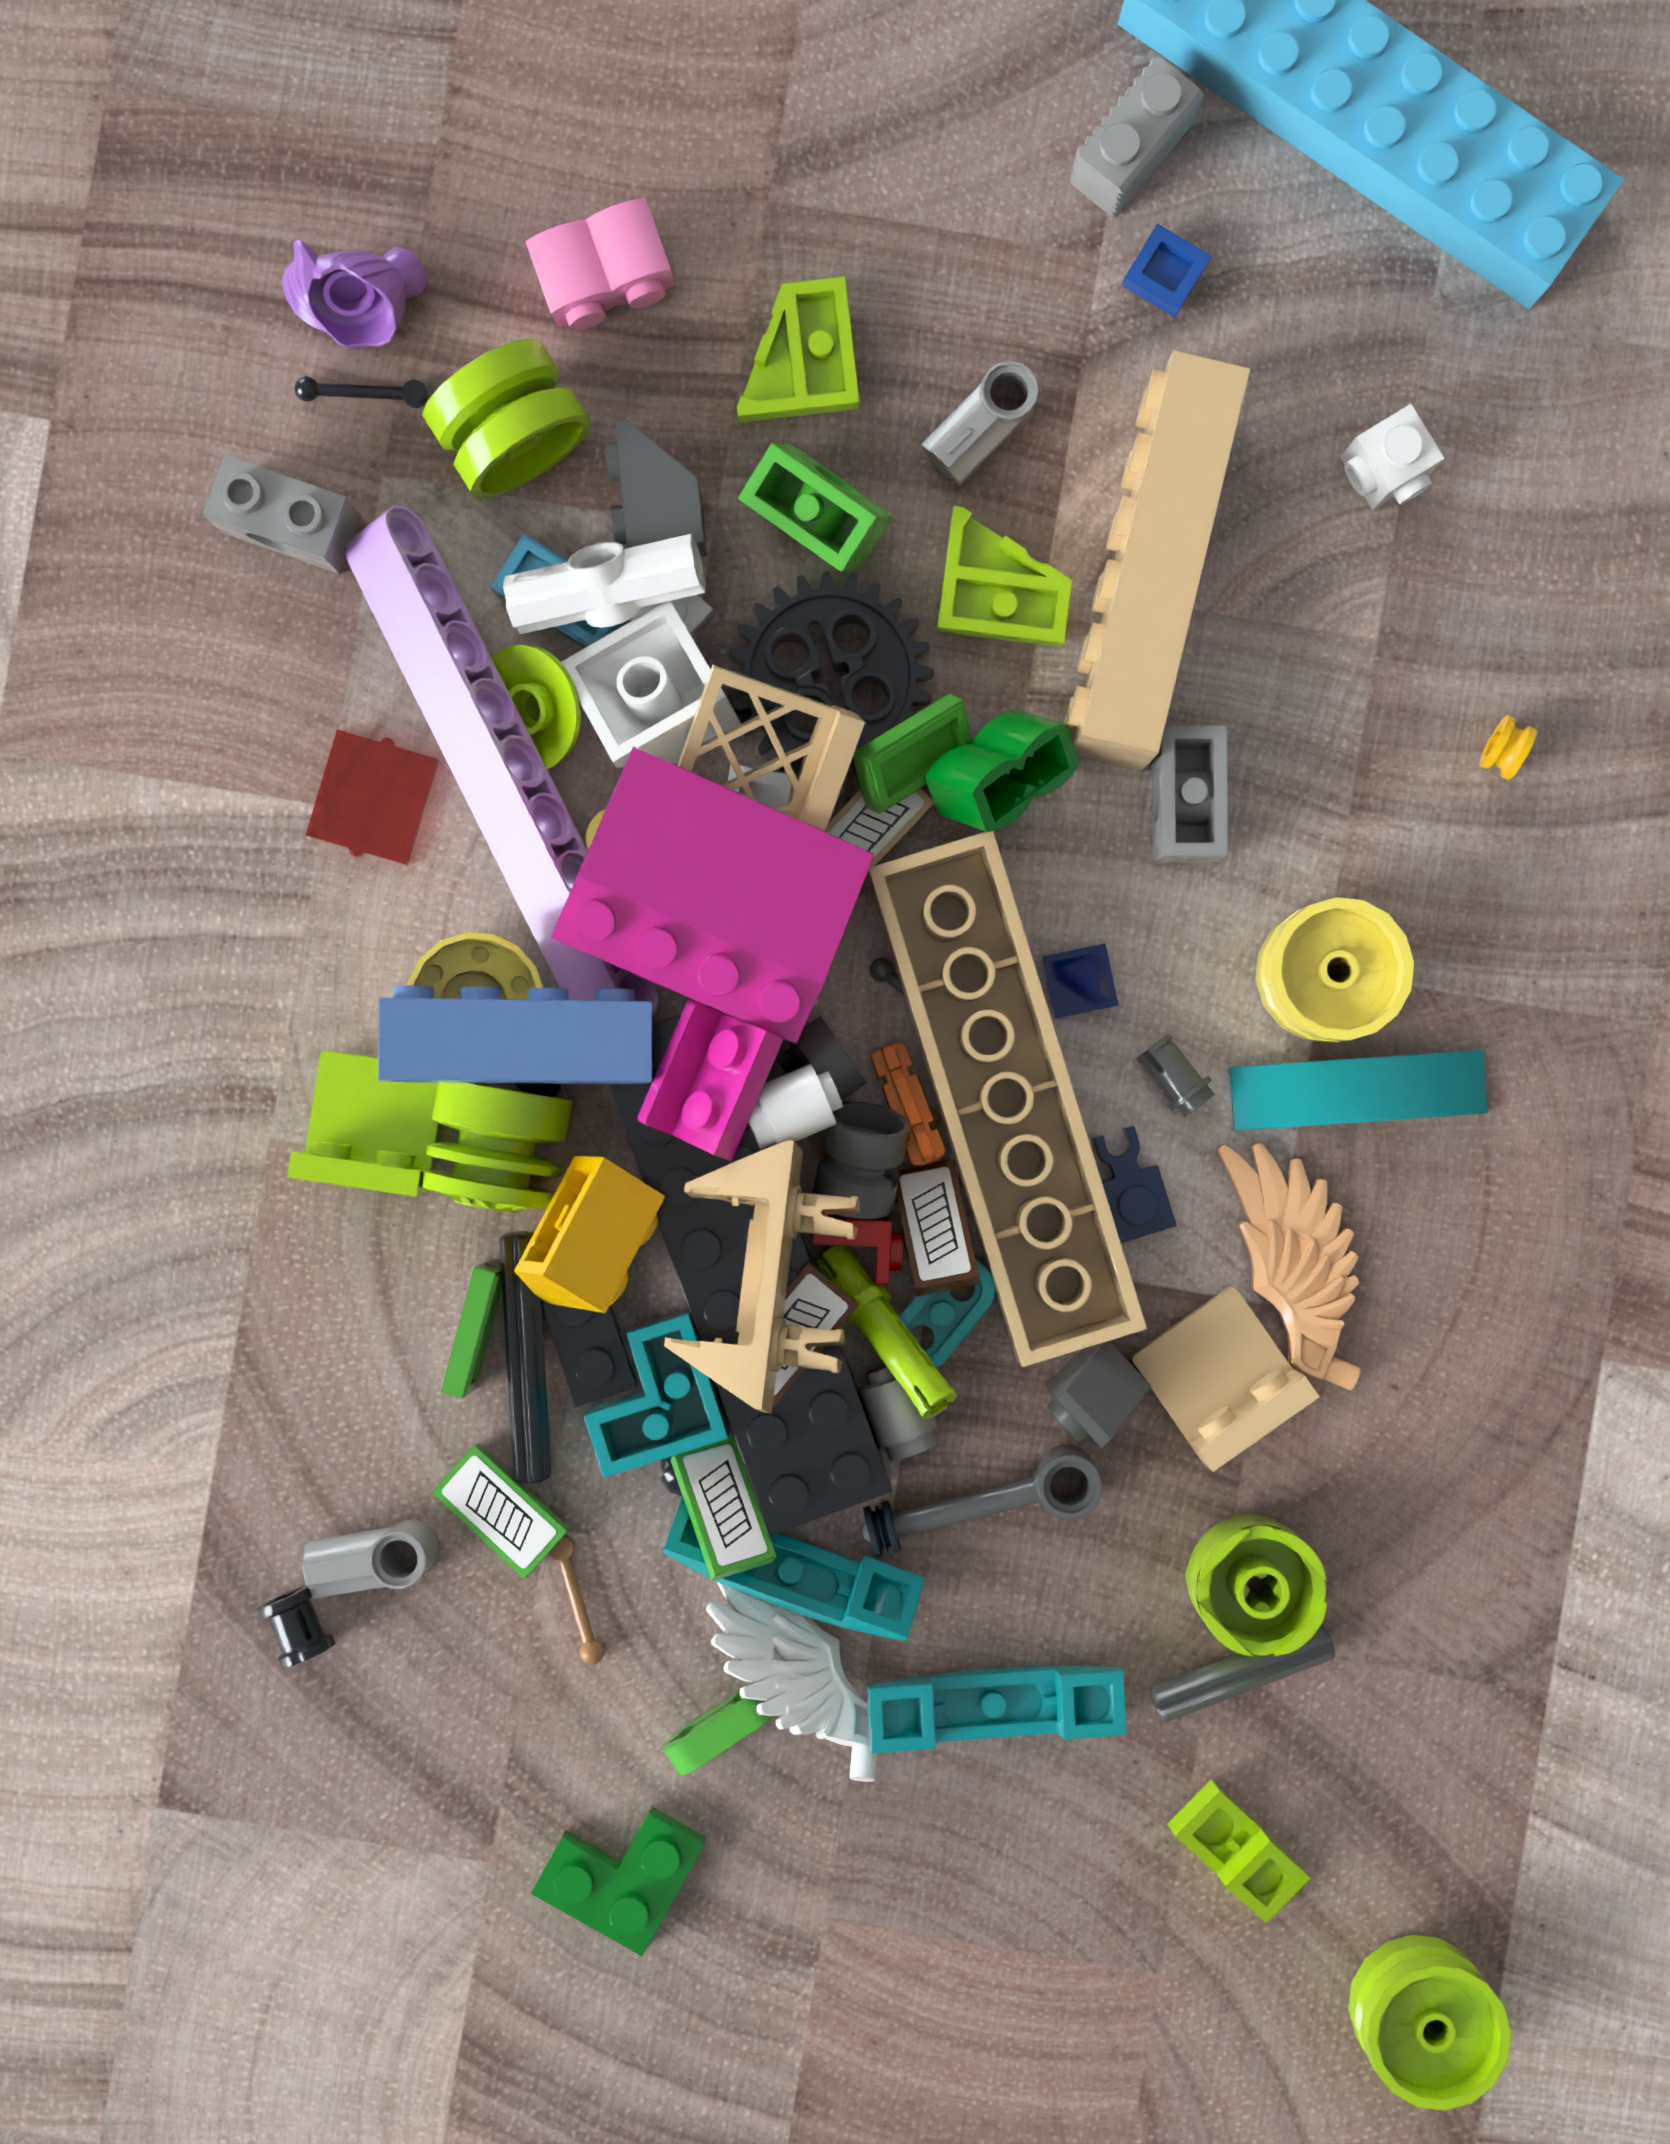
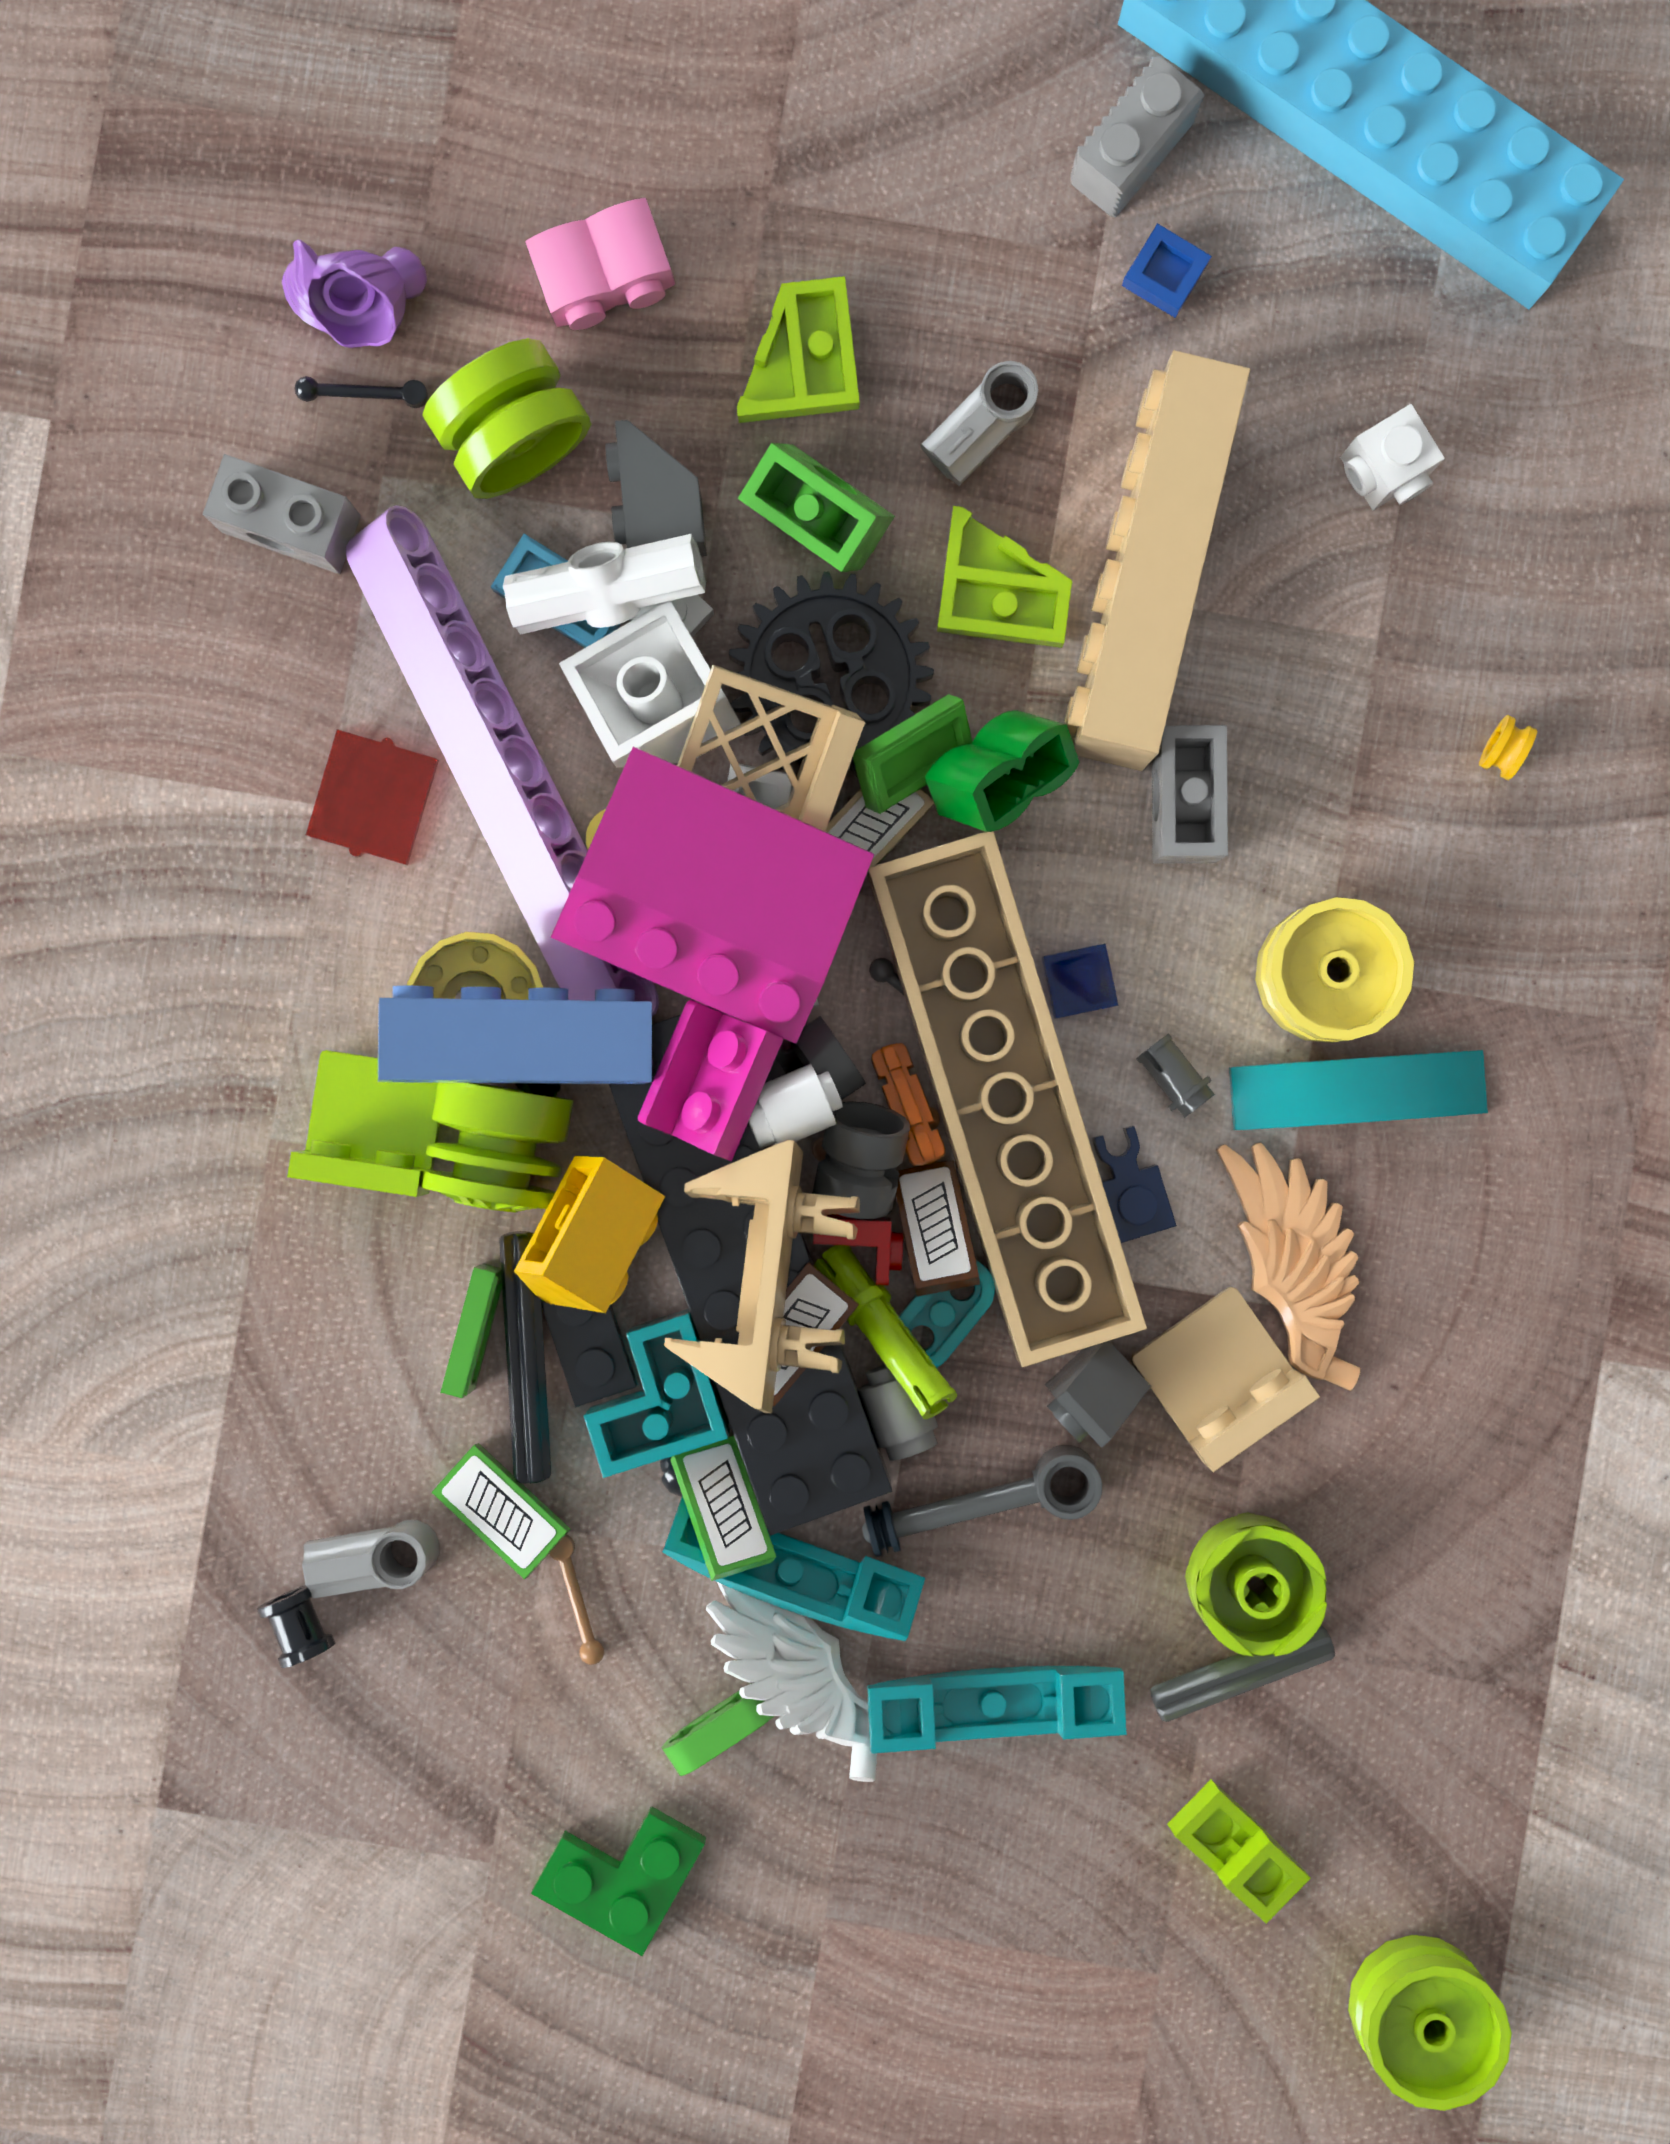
(535, 678): lime dish -> none

